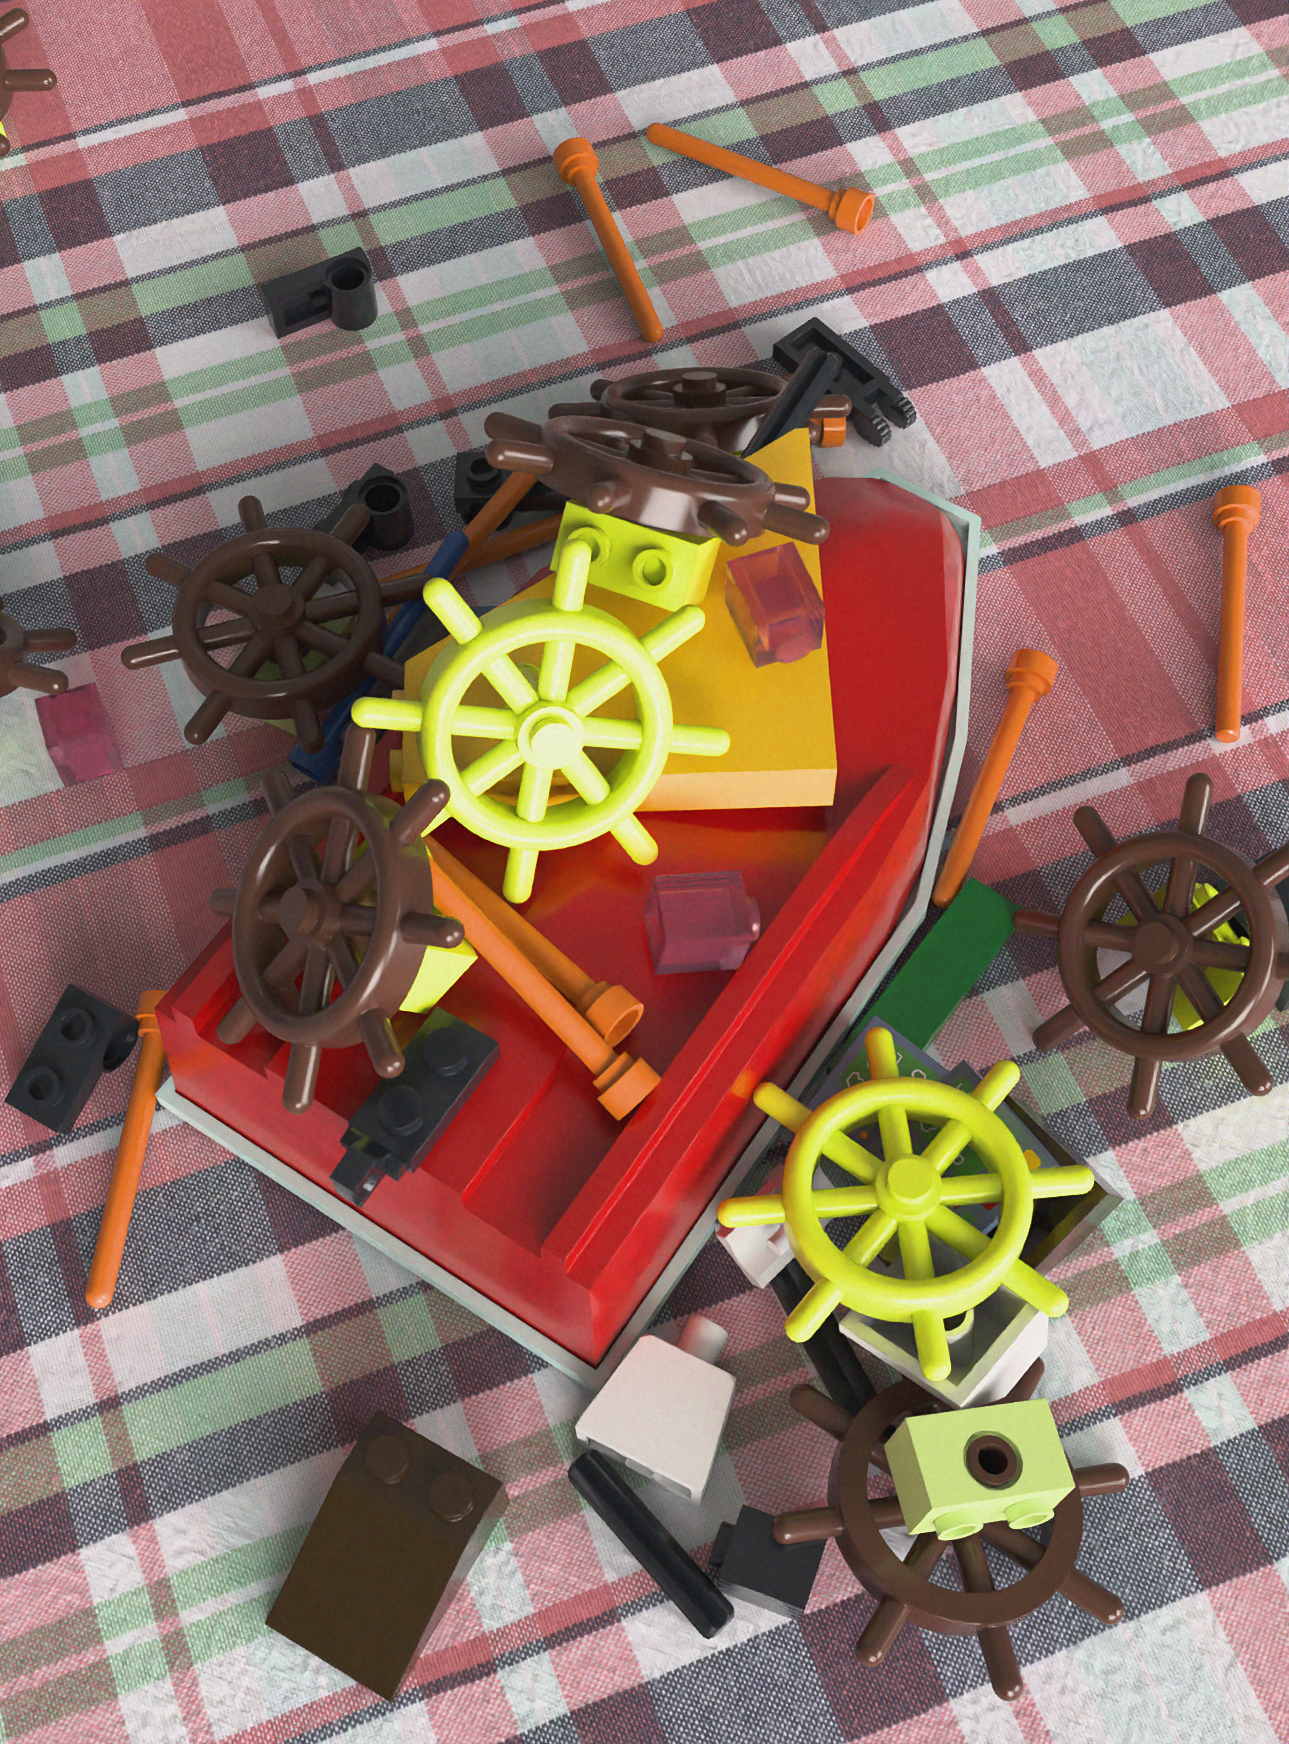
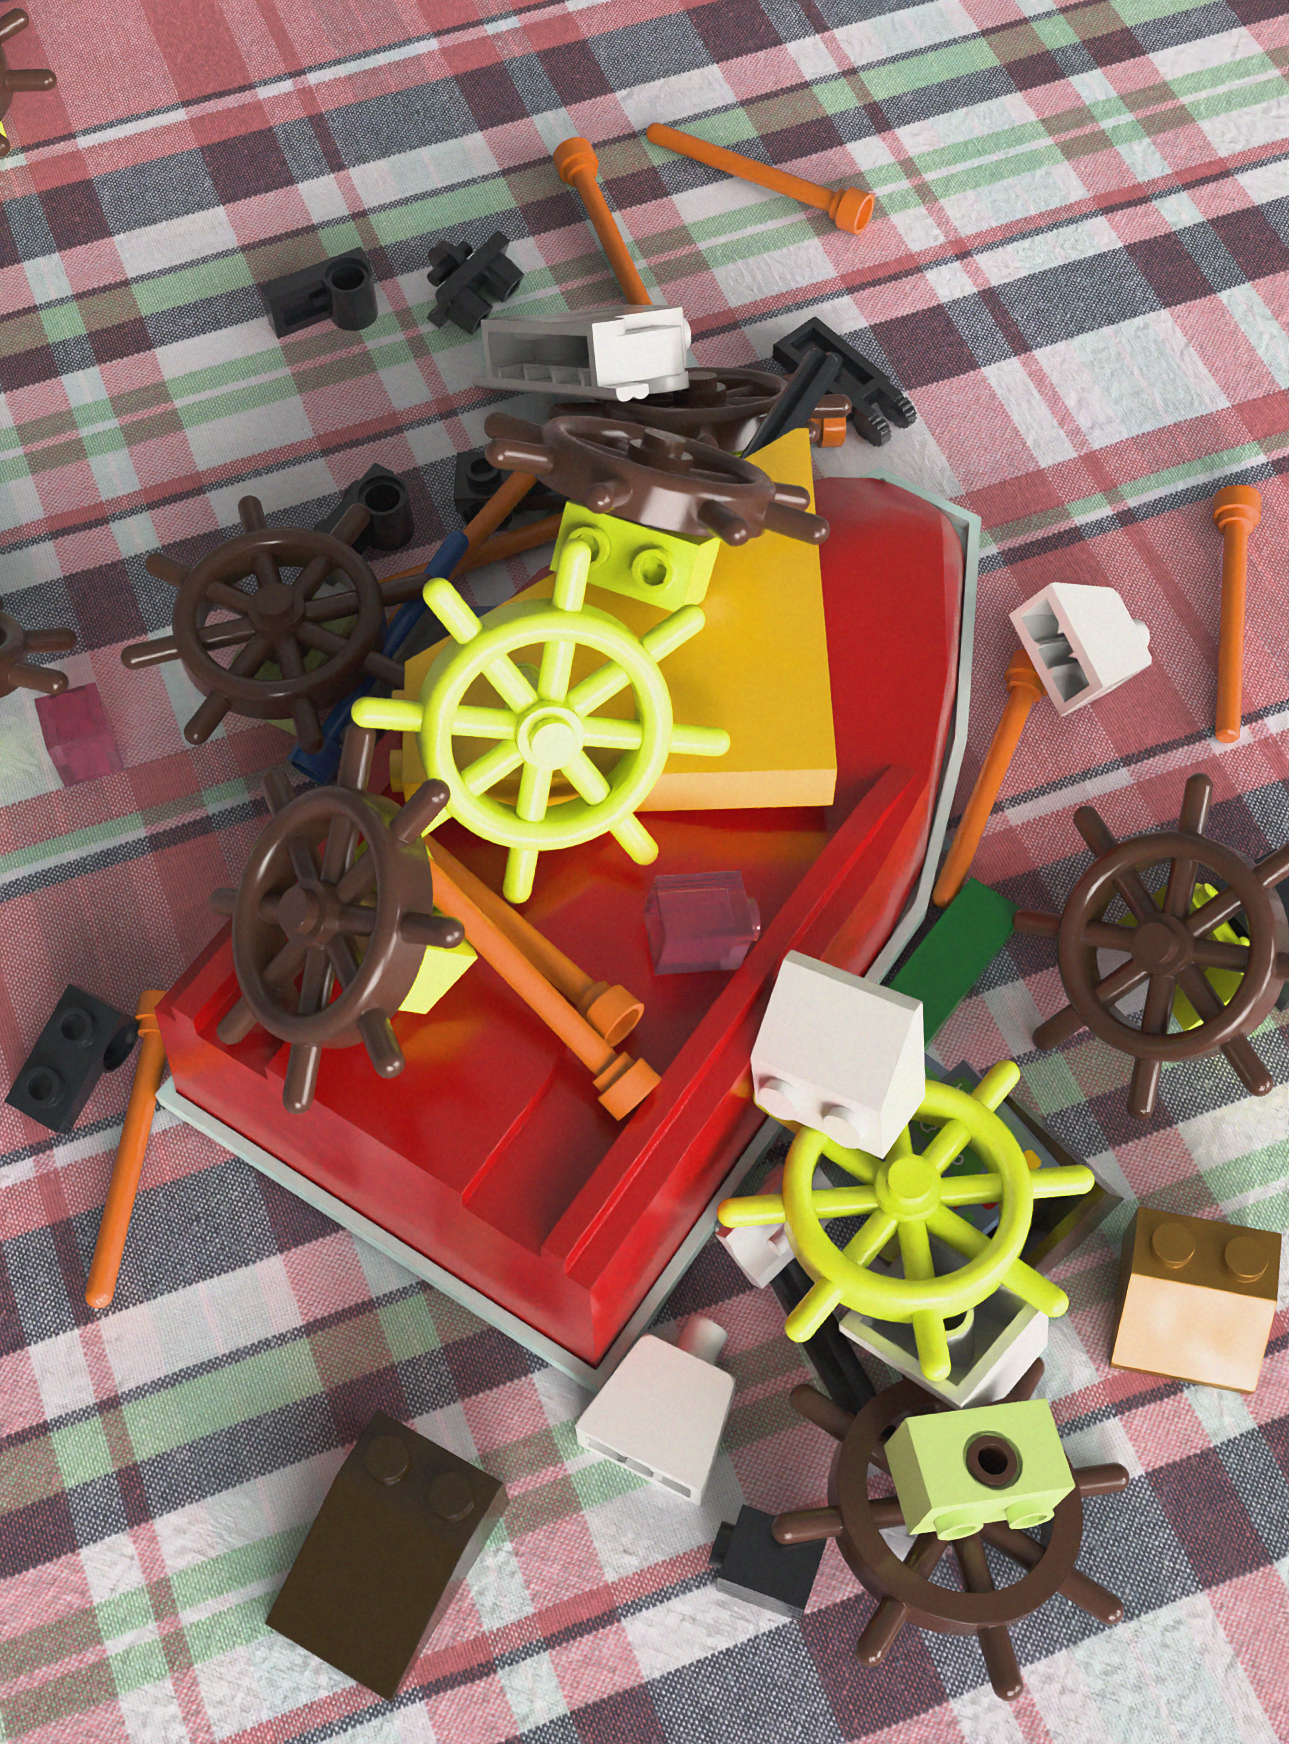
(415, 1108): black hinge -> none
(463, 278): none -> black hips
(588, 352): none -> white brick
(651, 1544): black axle -> none
(774, 605): clear pink brick -> none
(840, 1055): none -> white slope
(1081, 642): none -> white torso
(1195, 1300): none -> slope

